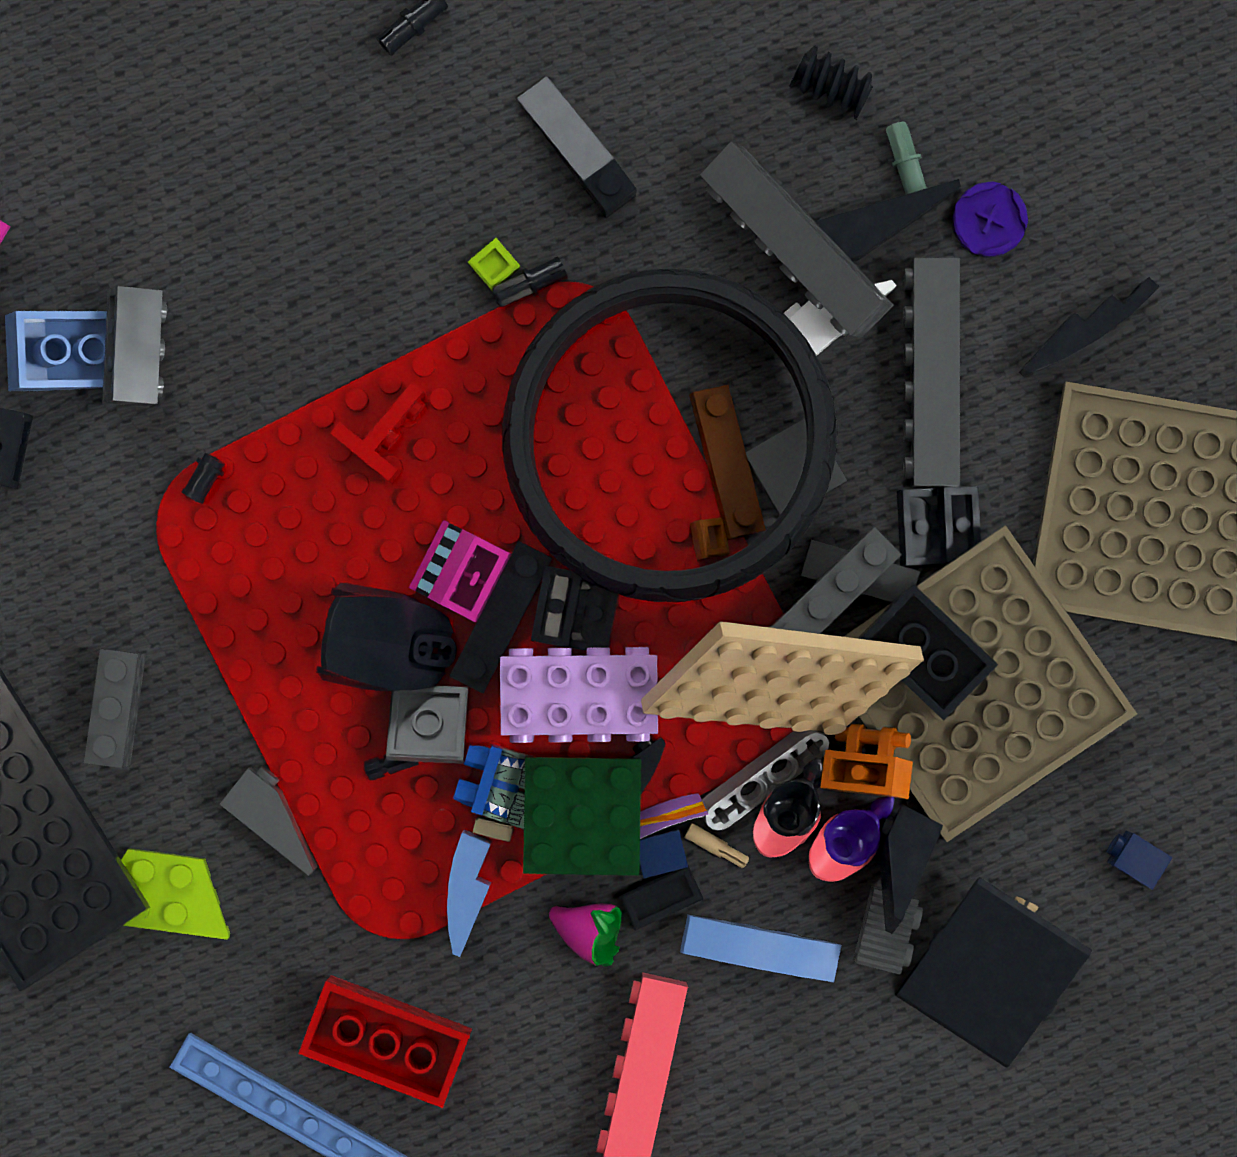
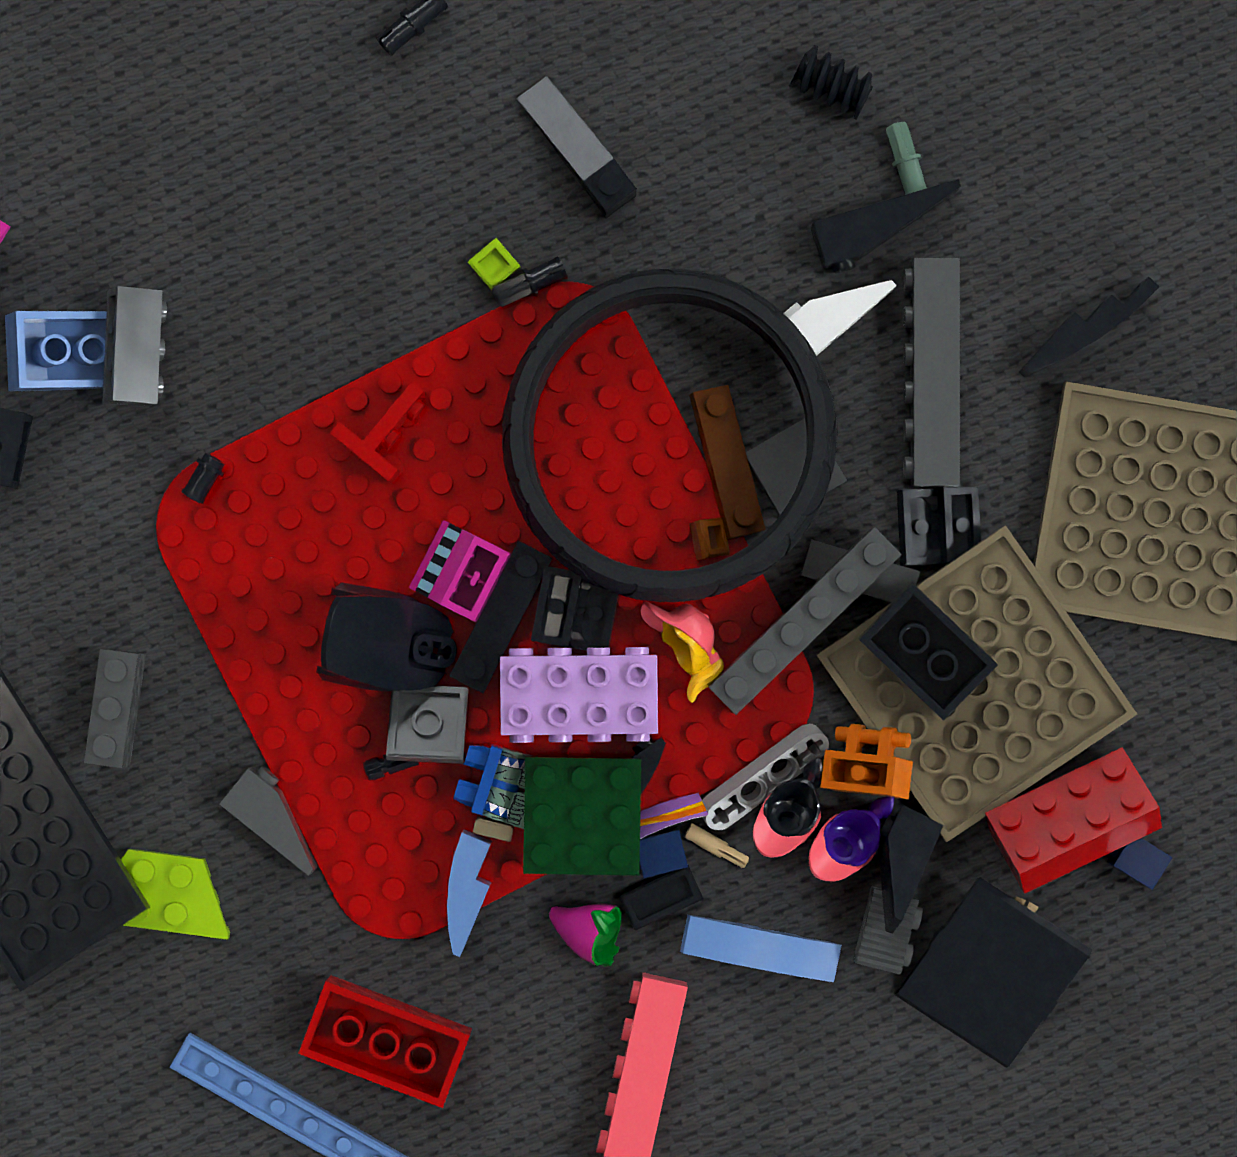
(692, 640): none -> hair
(780, 678): tan plate -> none
(796, 241): dark grey brick -> none
(989, 219): dark purple tile -> none
(1074, 820): none -> red brick

